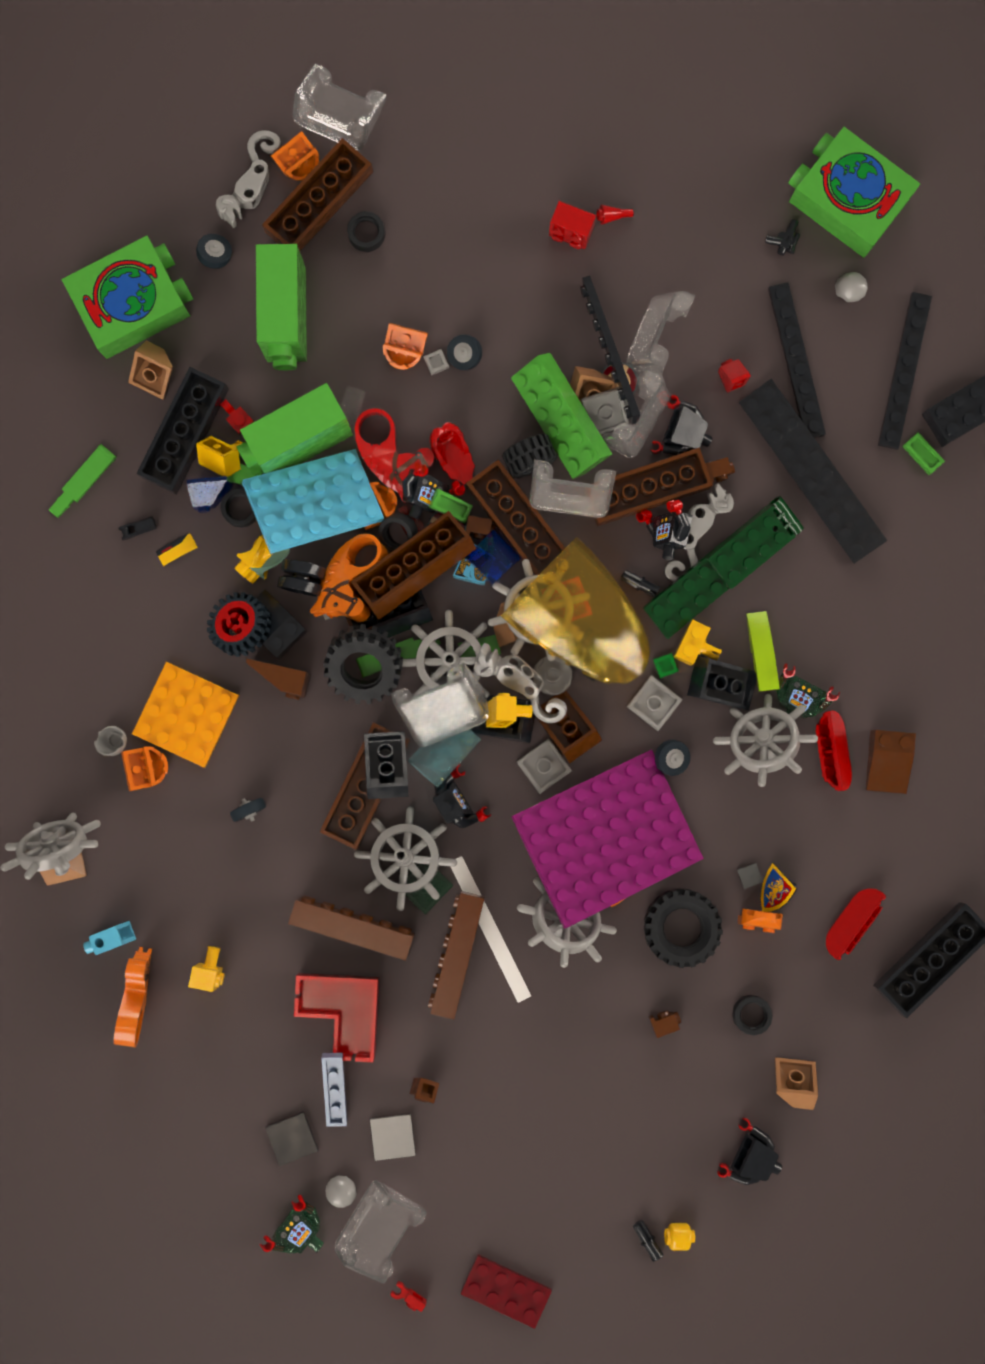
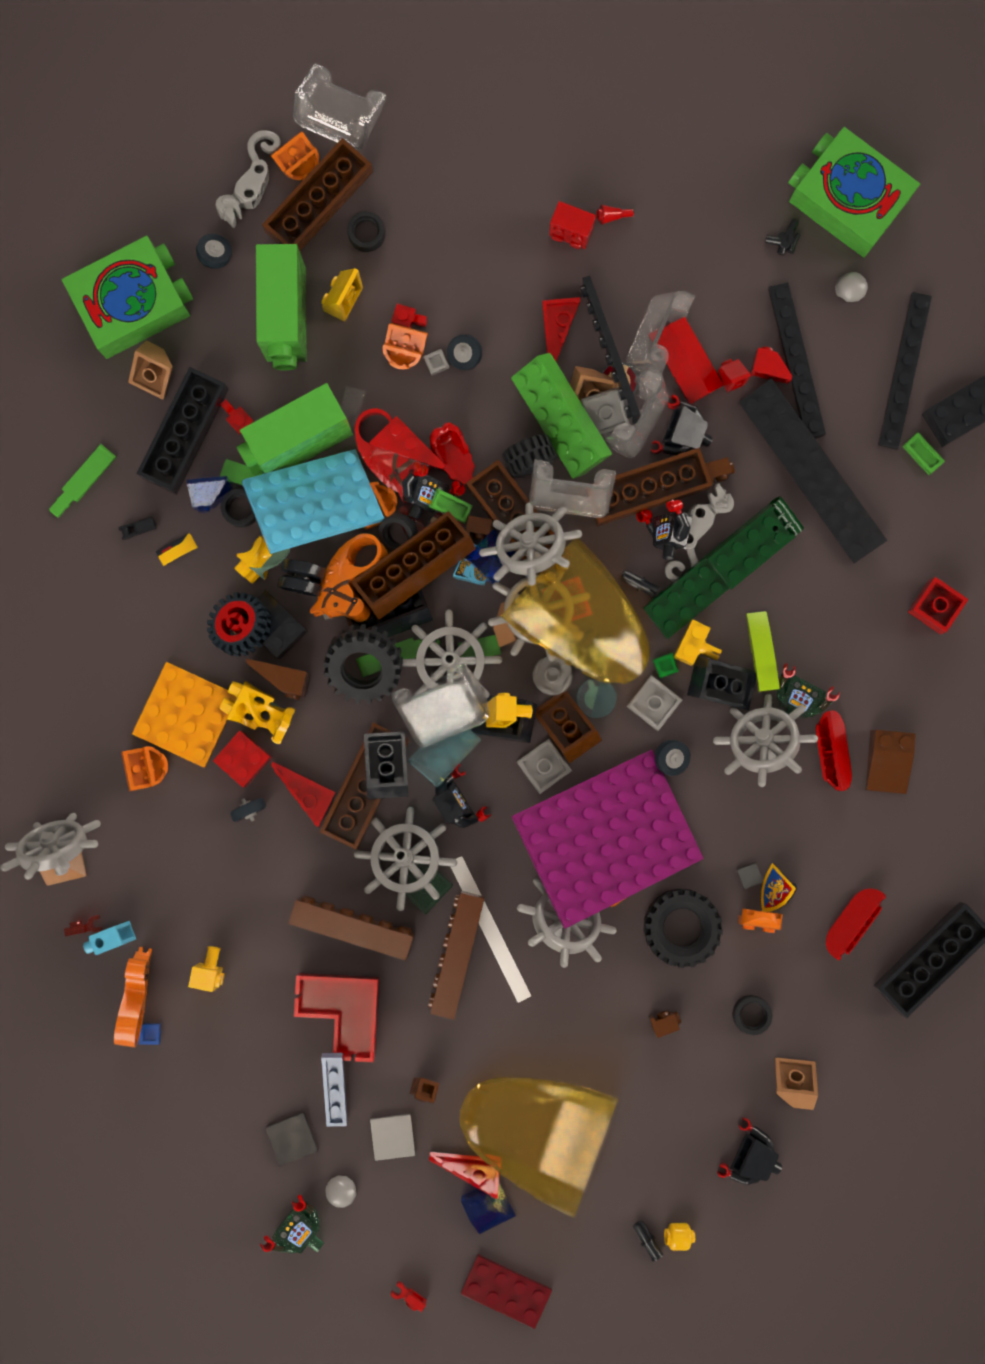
(77, 927): none -> clear red plate
(110, 741): light grey hair -> none
(150, 1034): none -> blue tile
(219, 456): yellow brick -> none
(242, 759): none -> red brick
(248, 703): none -> yellow hips
(310, 795): none -> red wing
(343, 294): none -> yellow slope
(376, 1231): clear windscreen -> none
(402, 441): none -> red wing
(406, 316): none -> red plate
(470, 1169): none -> wing
(485, 1210): none -> clear blue slope
(518, 679): light grey animal -> none
(530, 544): none -> light grey piece
(538, 1134): none -> clear yellow windscreen
(557, 321): none -> red wing
(596, 698): none -> clear light blue tile
(689, 361): none -> red slope
(769, 365): none -> red slope
(938, 605): none -> red brick

